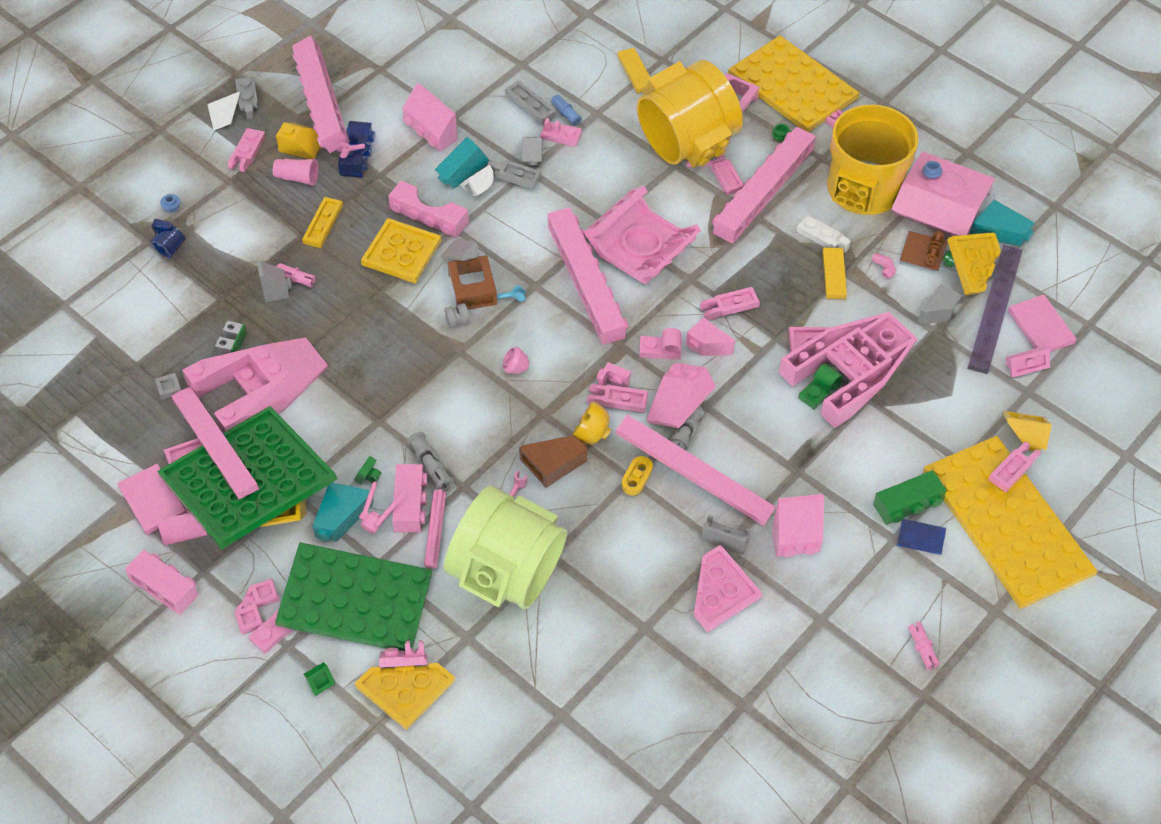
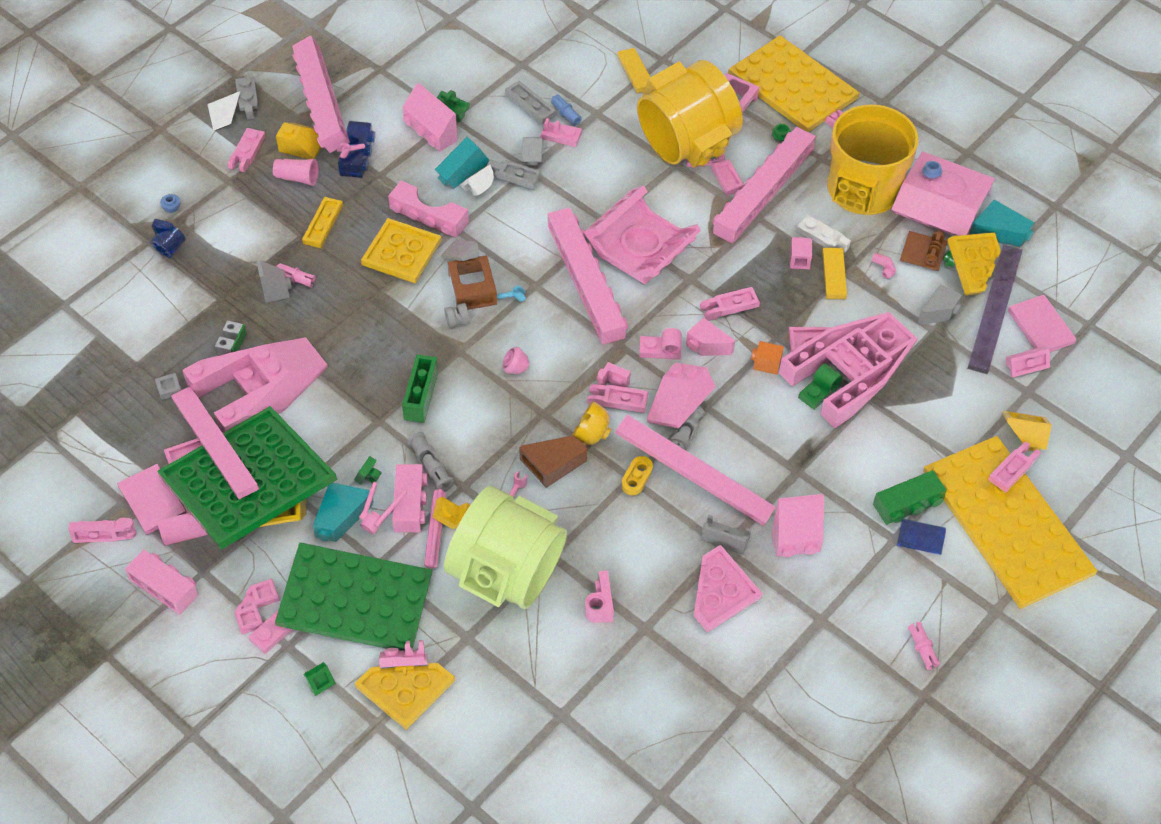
(102, 530): none -> bright pink hinge
(420, 388): none -> green brick
(448, 512): none -> yellow bracket
(457, 105): none -> green hips
(602, 599): none -> bright pink plate
(767, 357): none -> orange brick
(800, 253): none -> bright pink brick

